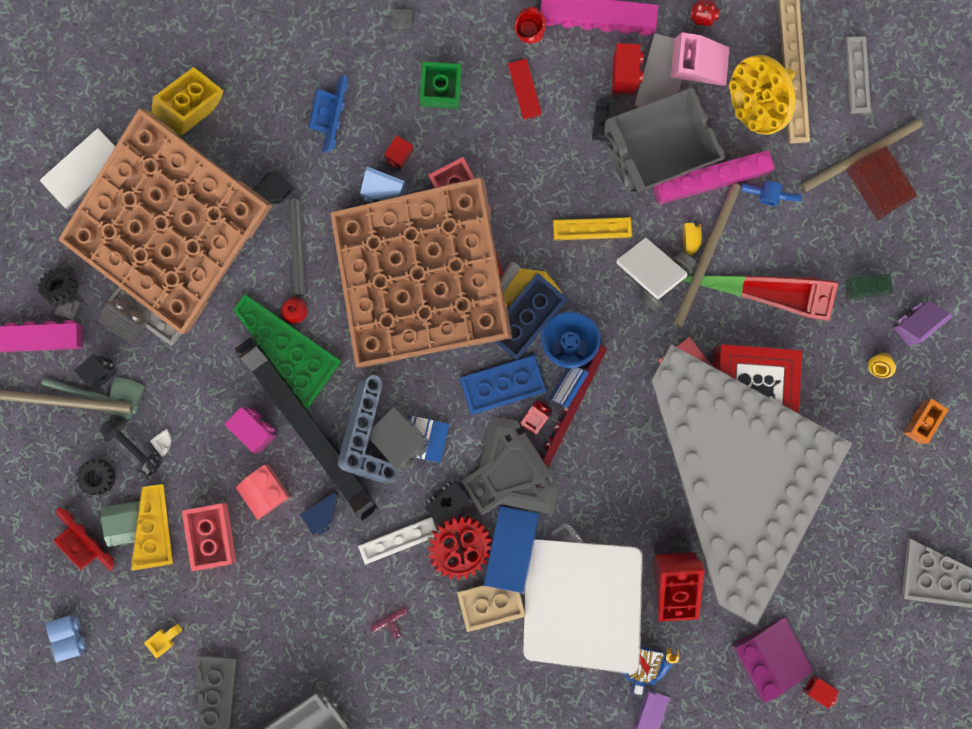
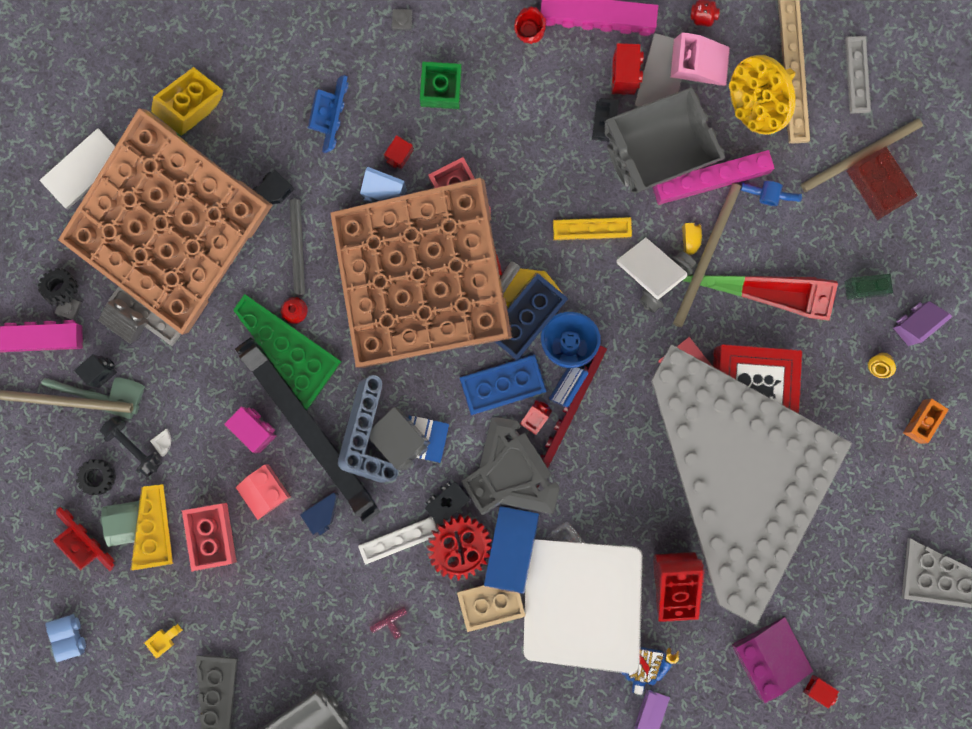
(524, 89): red tile -> none

